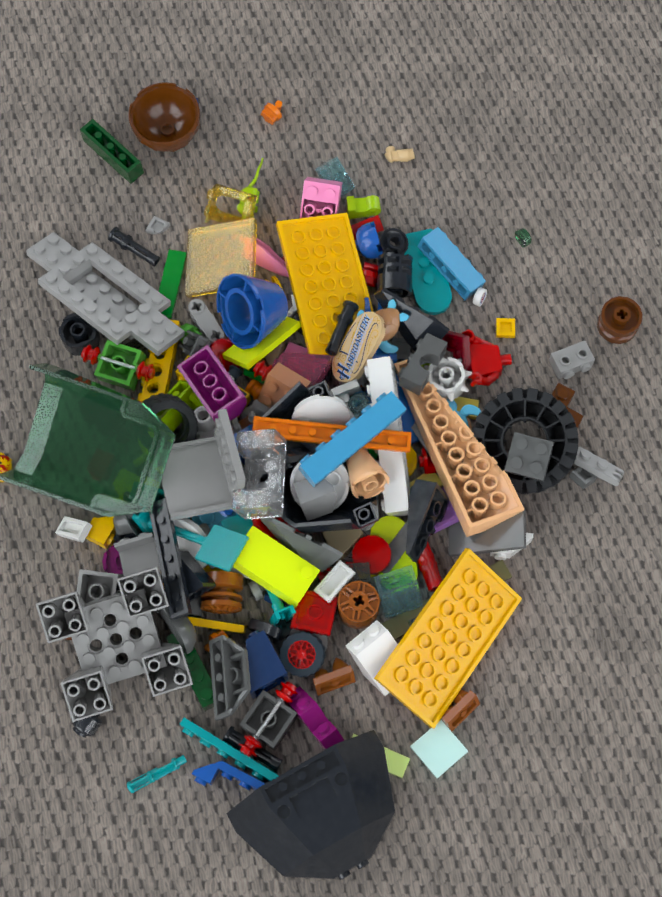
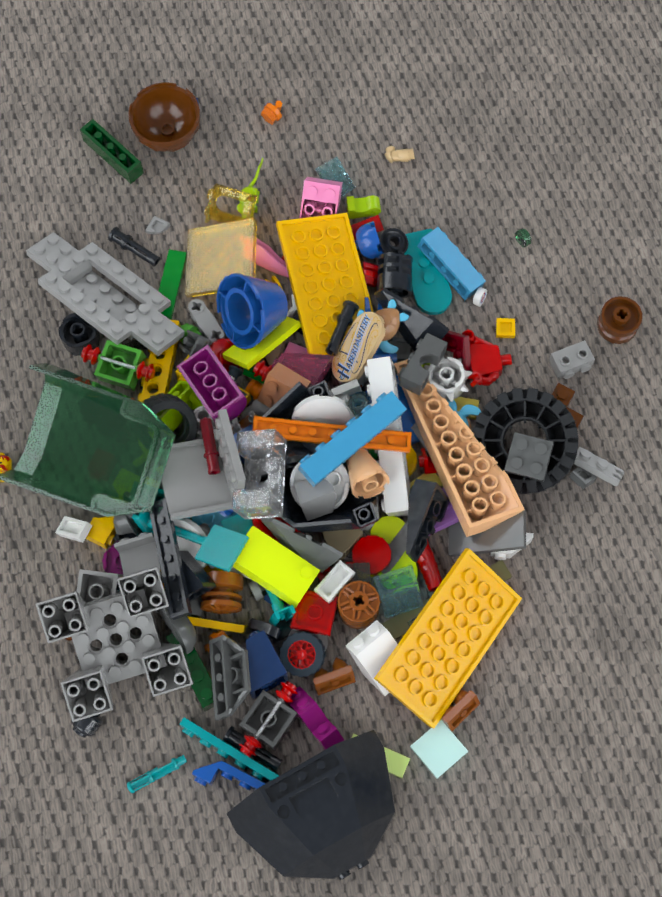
(211, 453): none -> dark red axle

